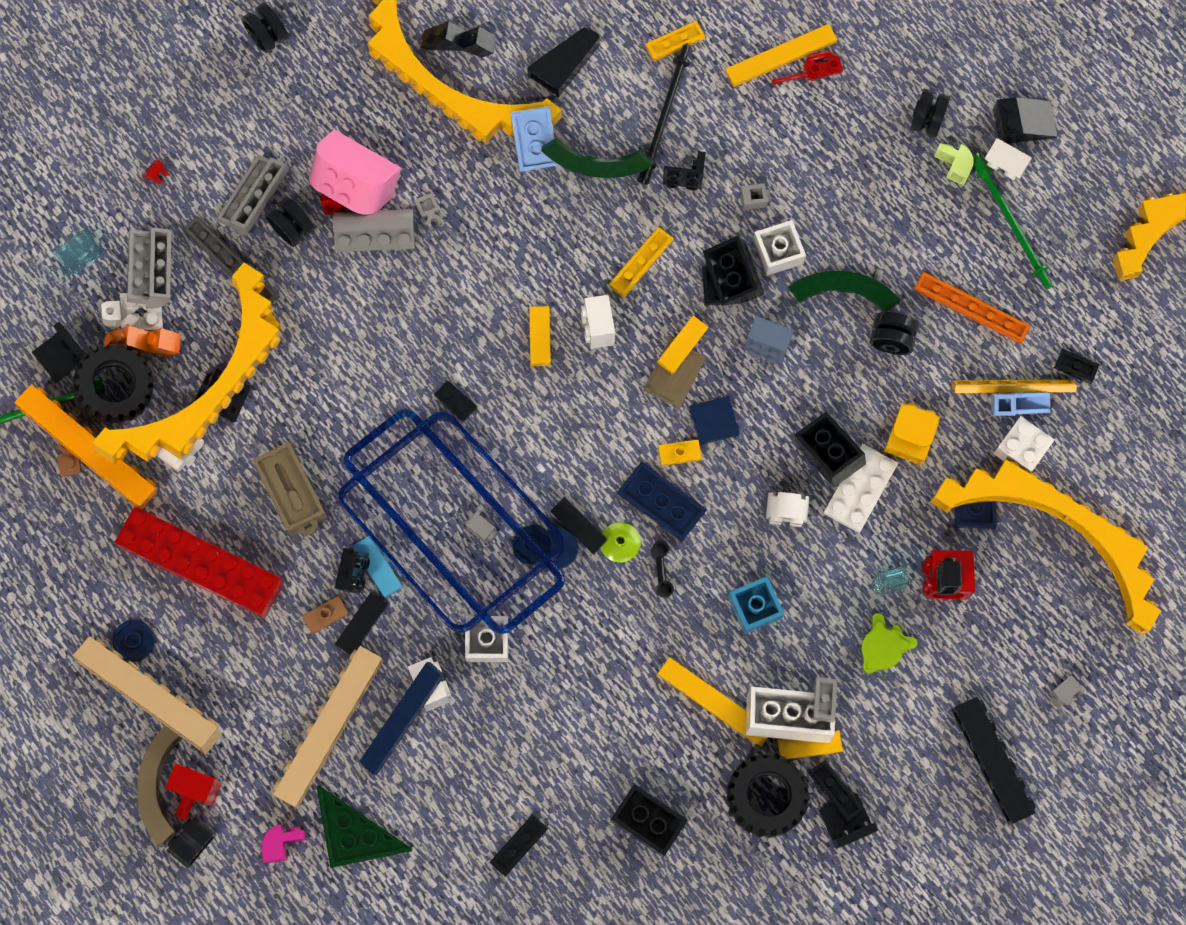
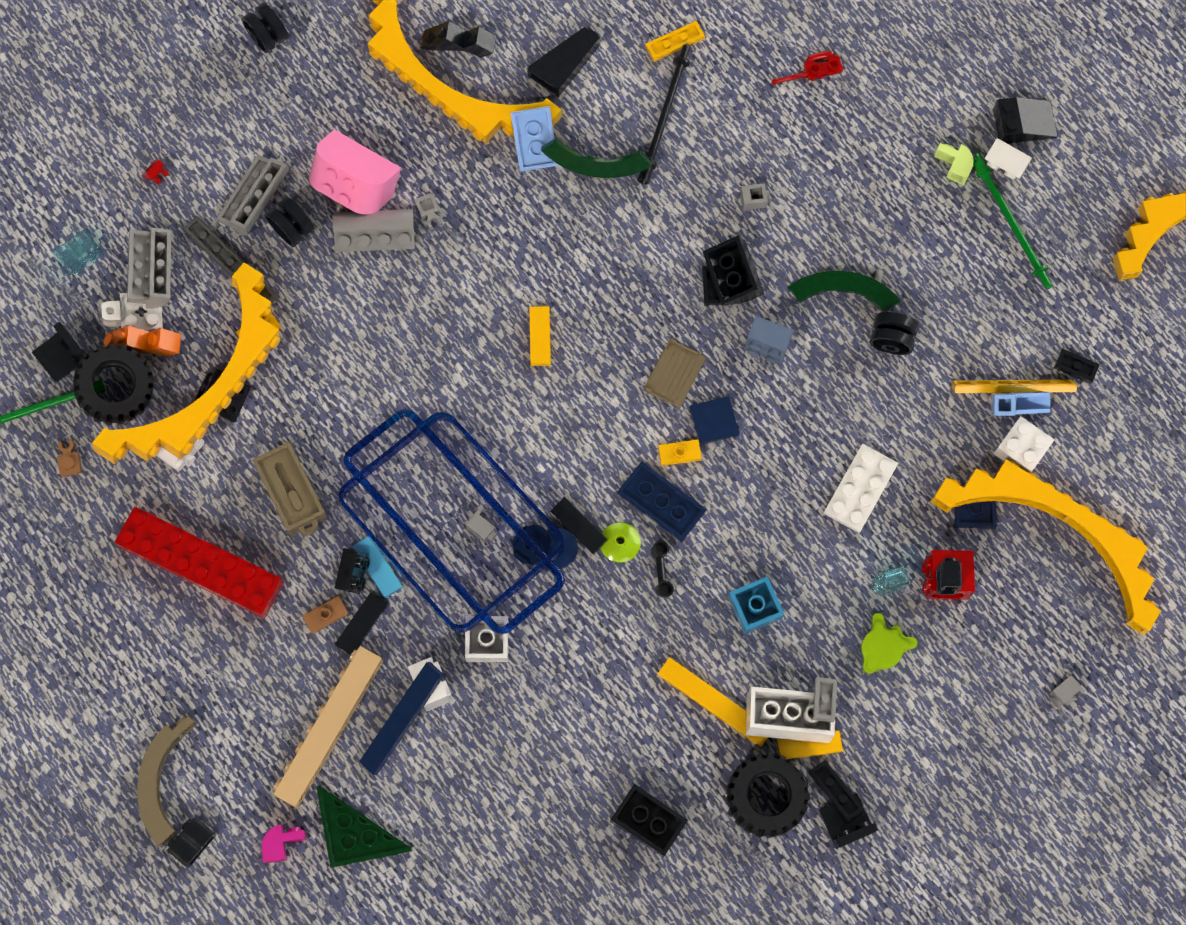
(79, 441): light orange brick -> none
(140, 640): dark blue tile -> none
(148, 695): tan brick -> none
(192, 787): red brick -> none
(329, 205): red tile -> none
(455, 401): black plate -> none
(518, 845): black tile -> none
(599, 322): white brick -> none
(641, 262): yellow tile -> none
(682, 344): yellow tile -> none
(686, 177): black bracket -> none
(779, 247): white brick -> none
(781, 55): yellow tile -> none
(787, 508): white brick -> none
(830, 449): black brick -> none
(912, 433): yellow brick -> none
(929, 112): black wheel -> none
(972, 307): orange tile -> none
(993, 761): black brick -> none

